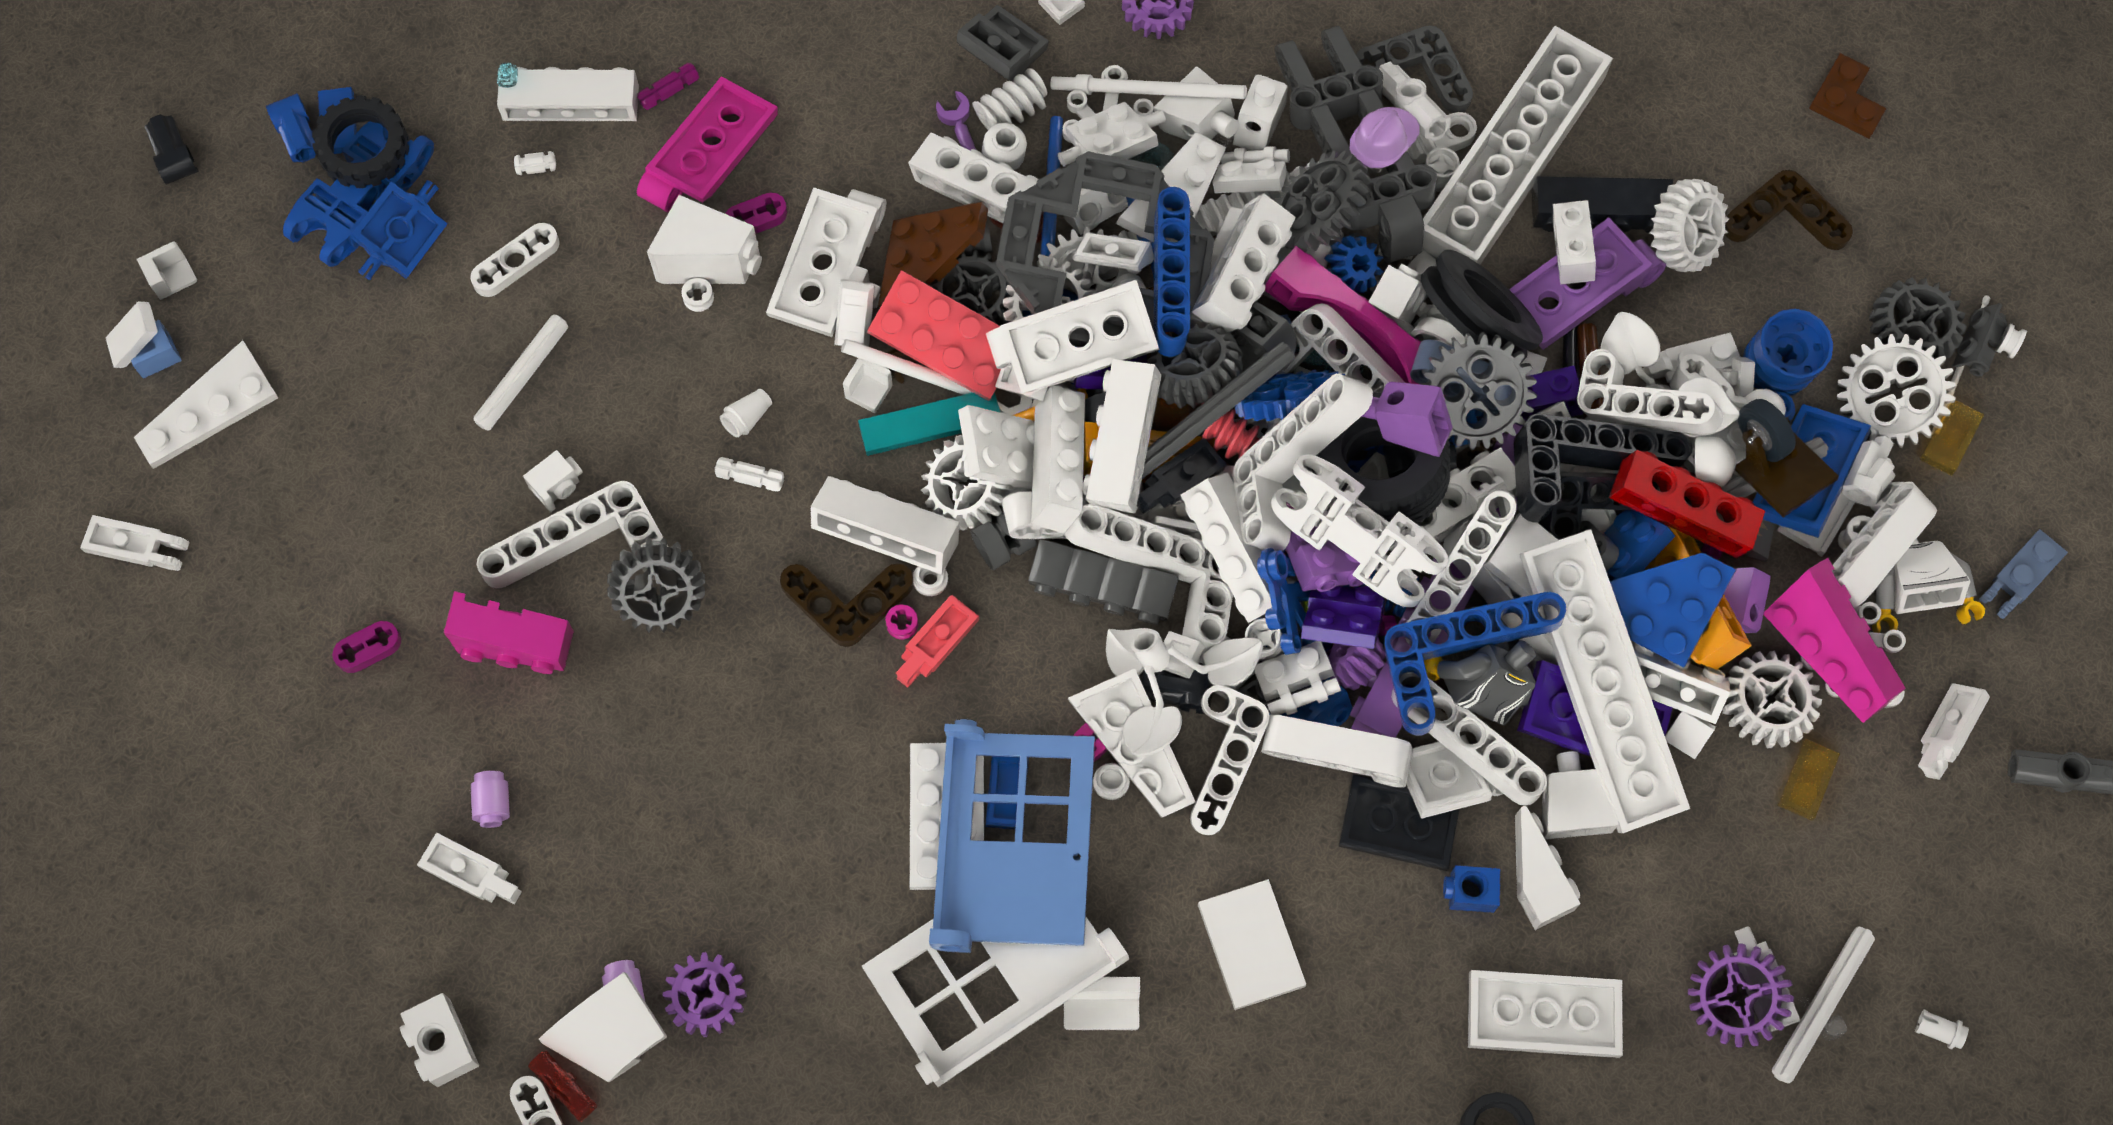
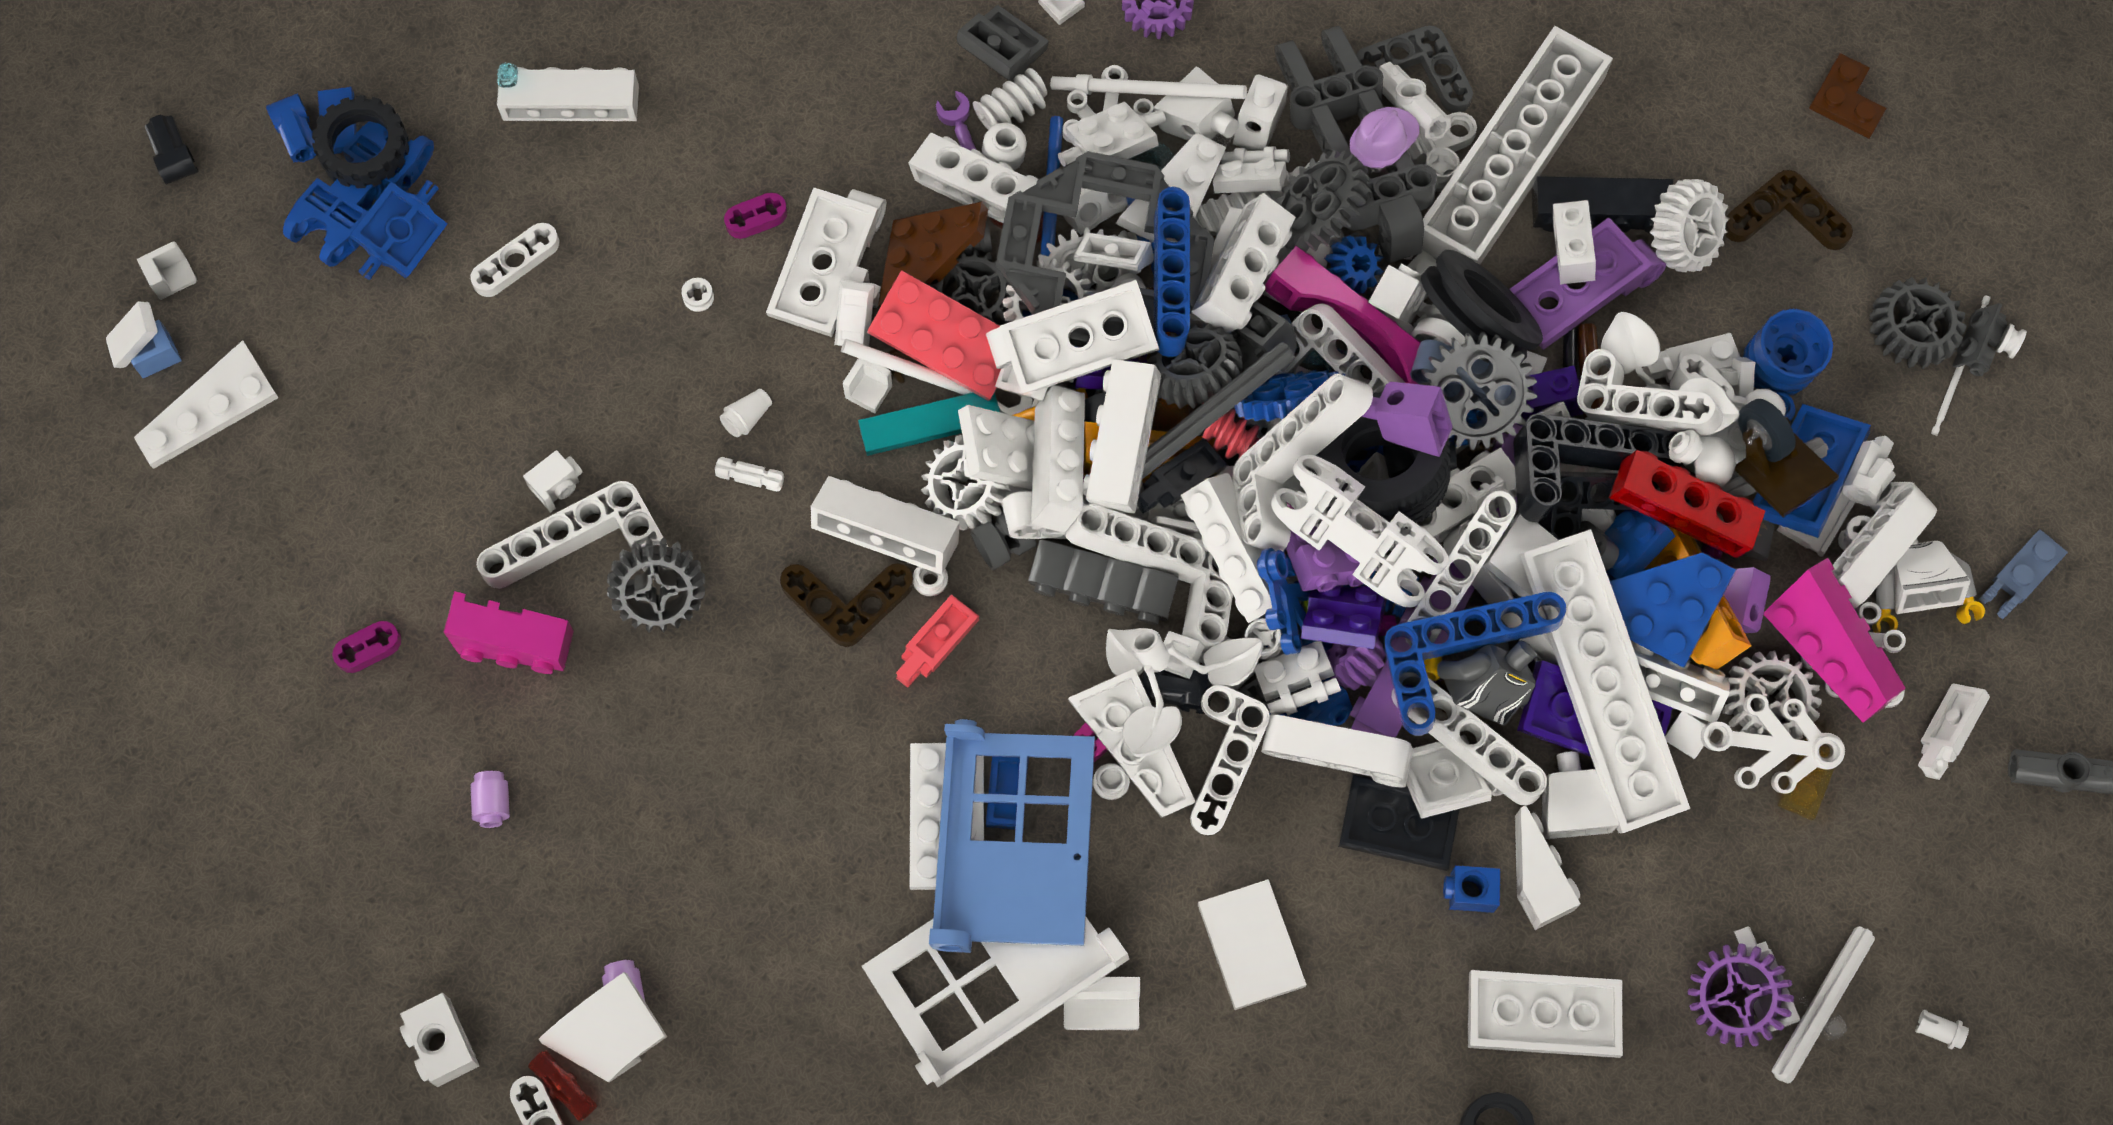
(131, 543): white hinge -> none
(467, 870): white hinge -> none
(520, 372): white axle -> none
(535, 163): white piece -> none
(667, 86): magenta axle -> none
(699, 168): dark pink hinge -> none
(703, 245): white slope -> none
(719, 1000): medium lavender gear -> none
(893, 629): dark pink bush -> none
(1685, 447): none -> white plate
(1779, 744): none -> white plant
(1884, 362): white gear -> none
(1952, 440): clear yellow plate -> none

